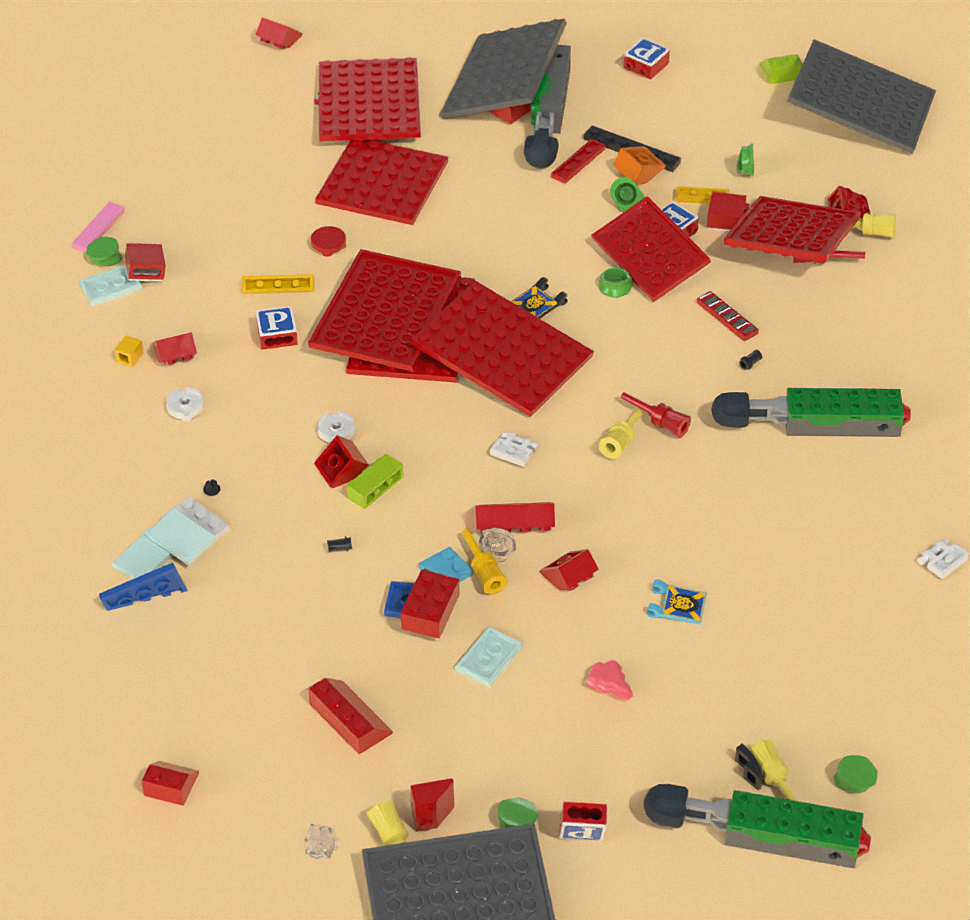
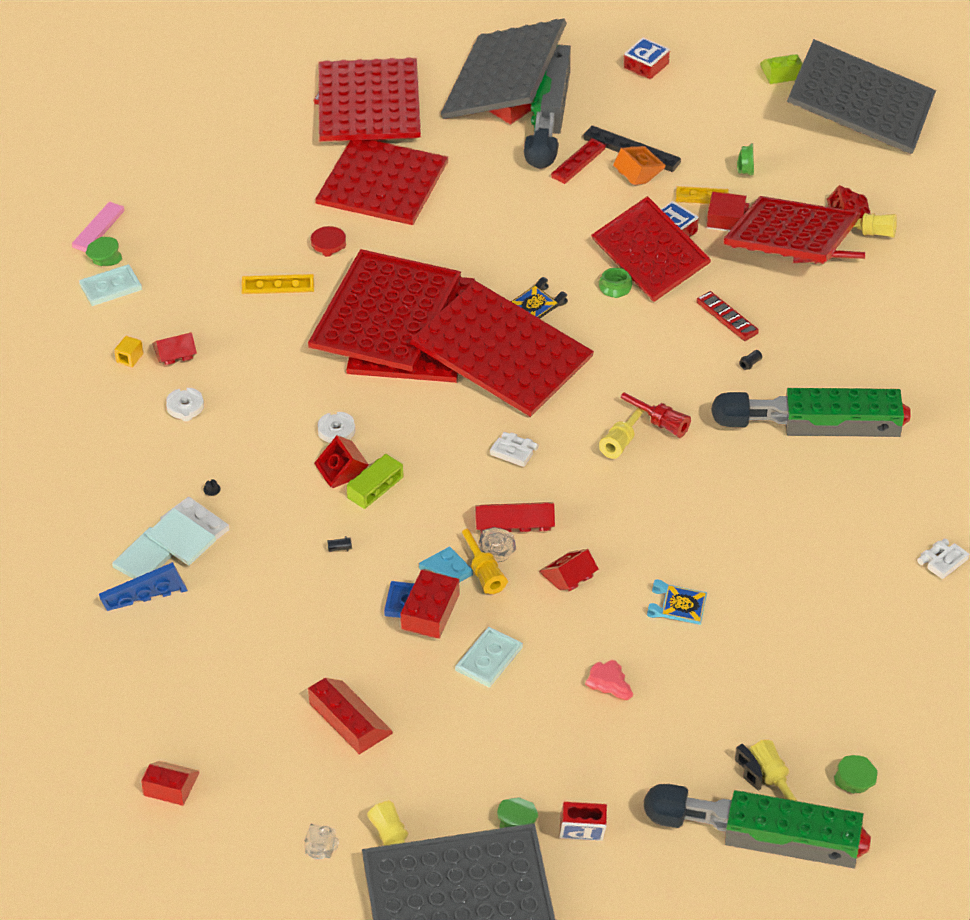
(144, 262): red piece -> none
(276, 327): piece -> none
(277, 33): slope -> none
(431, 803): red slope -> none
(625, 193): bright green piece -> none

